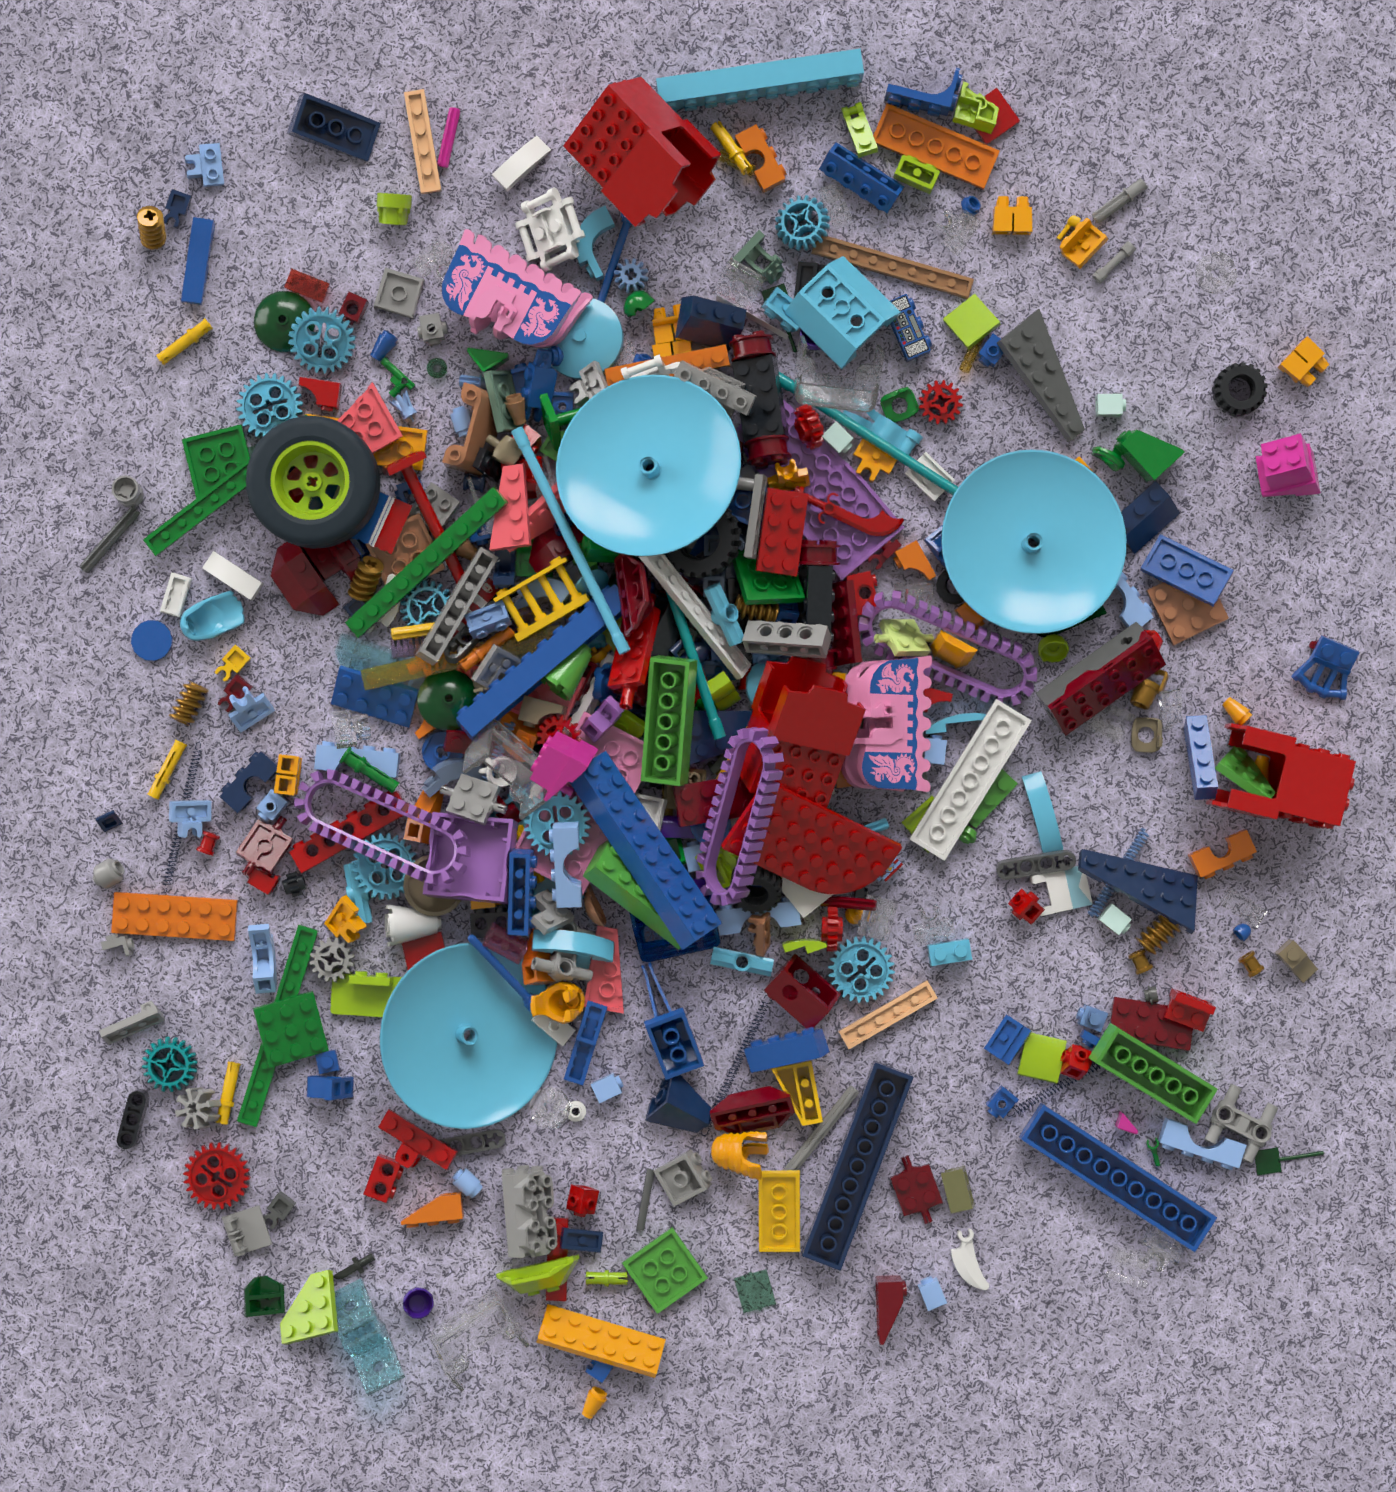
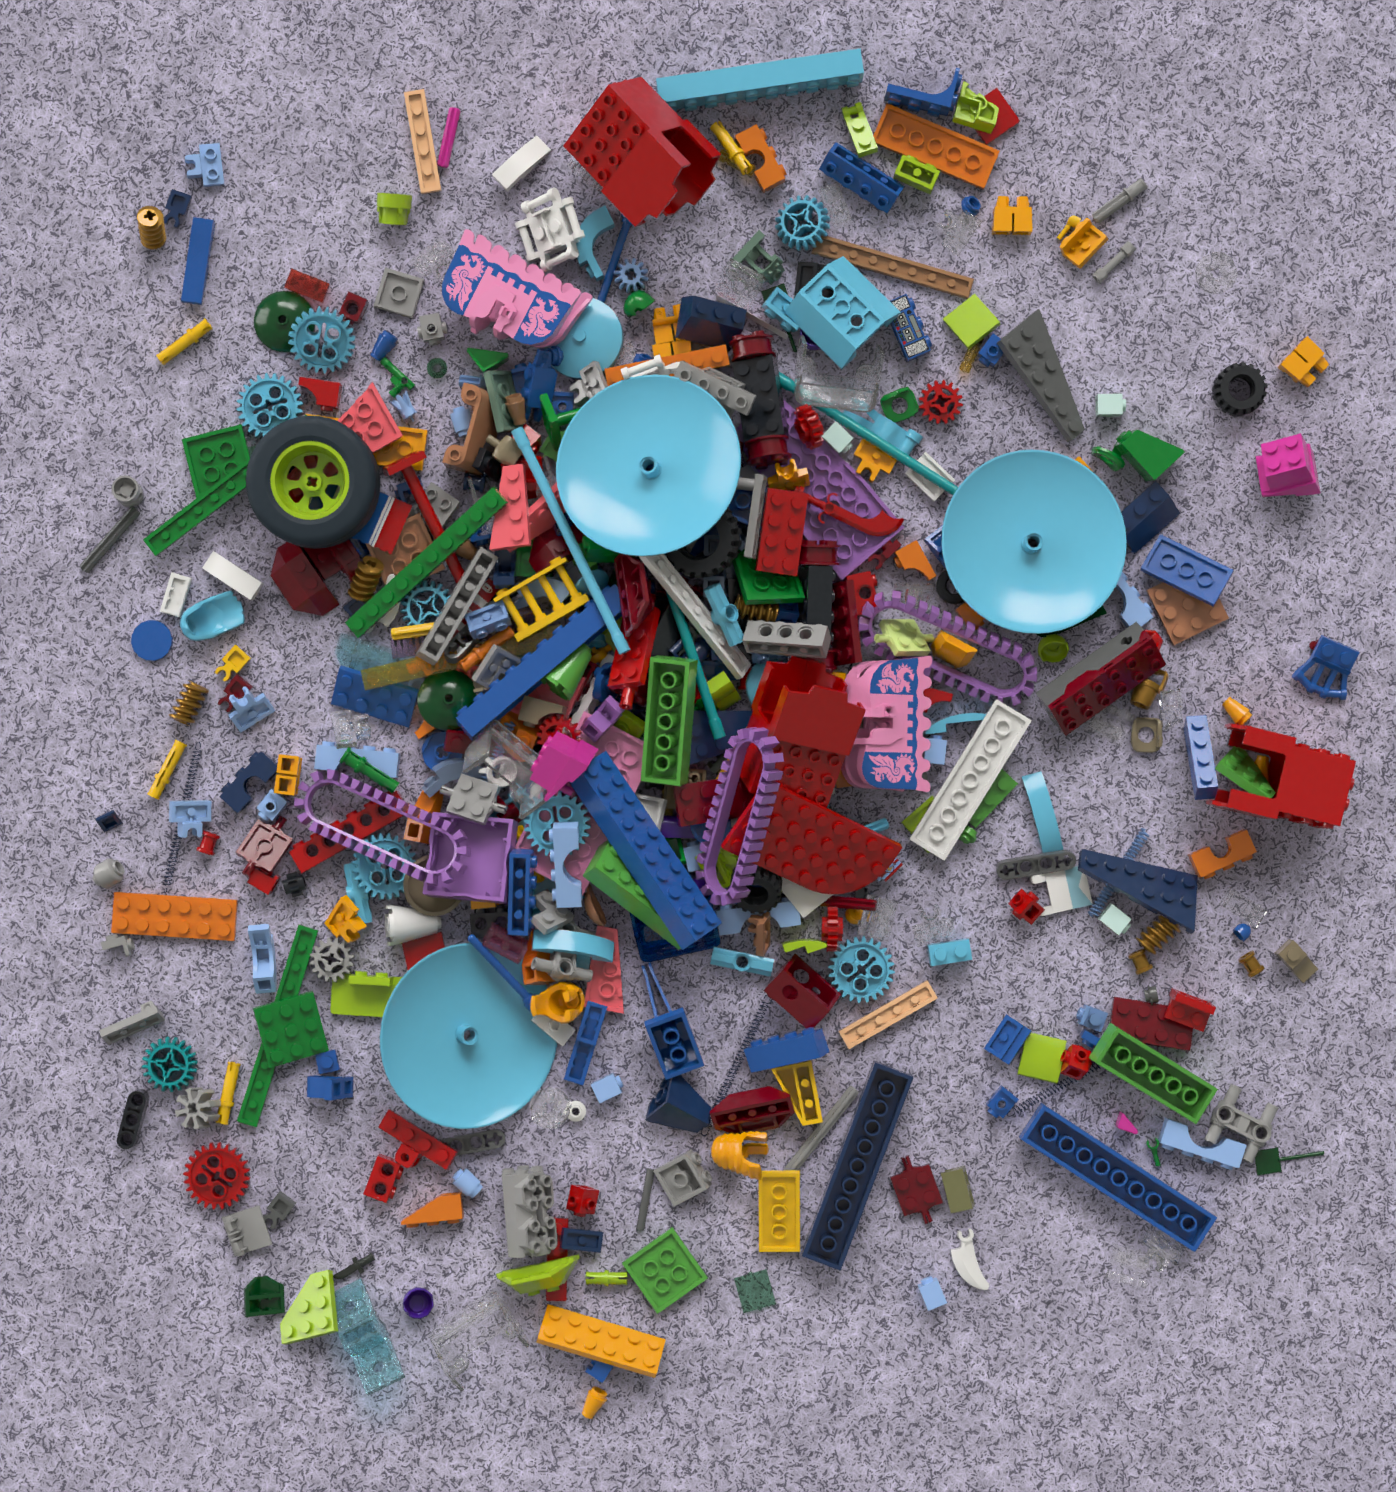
(333, 127): dark blue slope -> none
(889, 1301): dark red slope -> none

